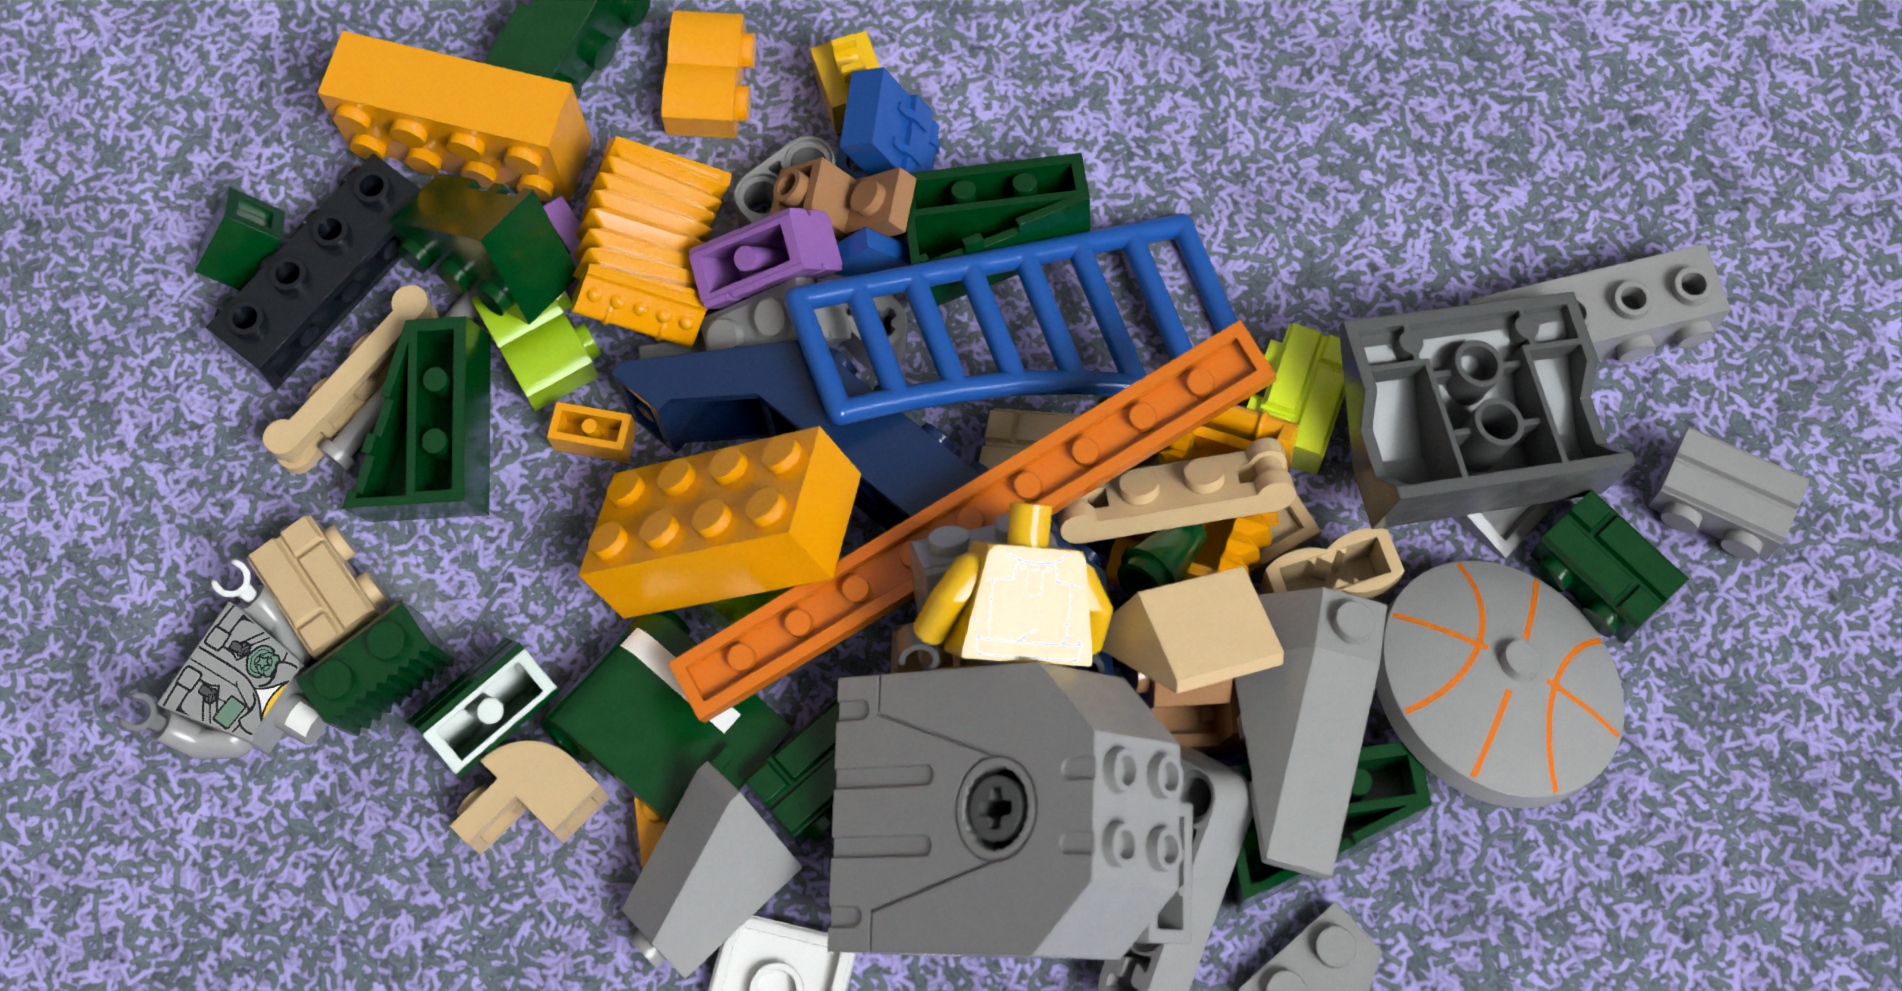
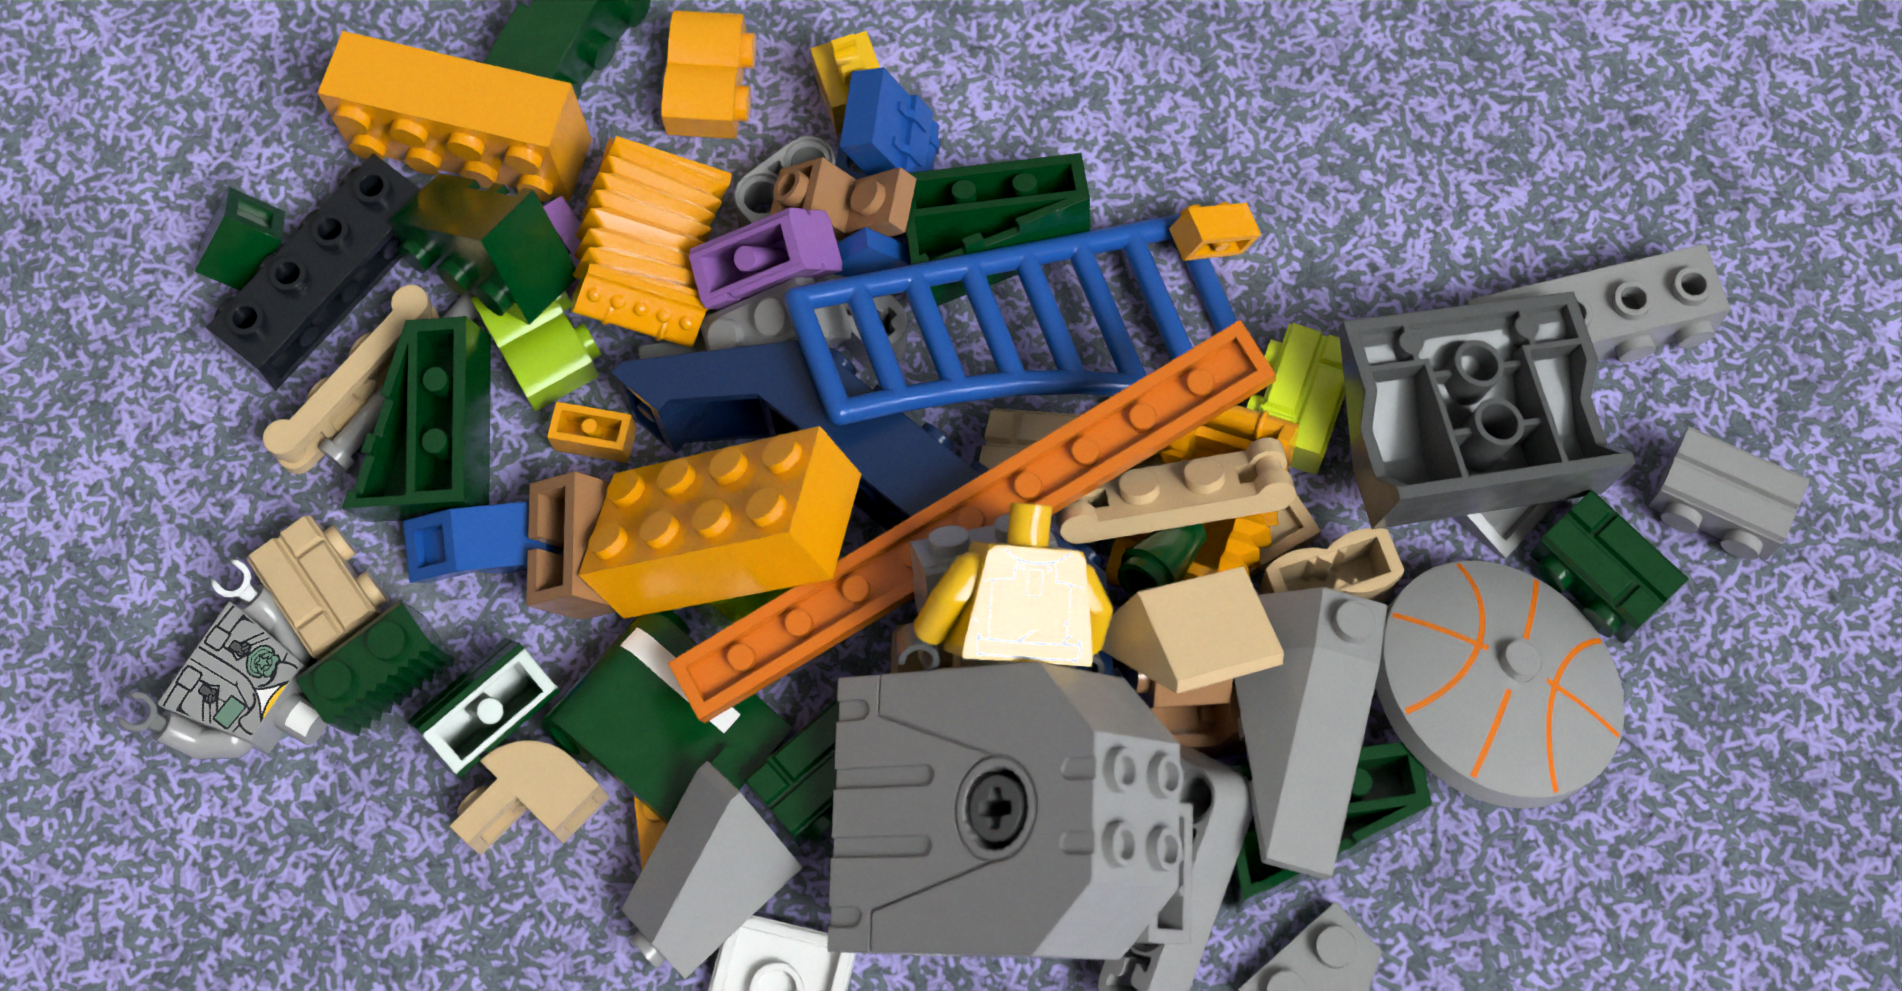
(469, 542): none -> blue slope
(564, 515): none -> medium nougat piece
(1214, 231): none -> light orange piece

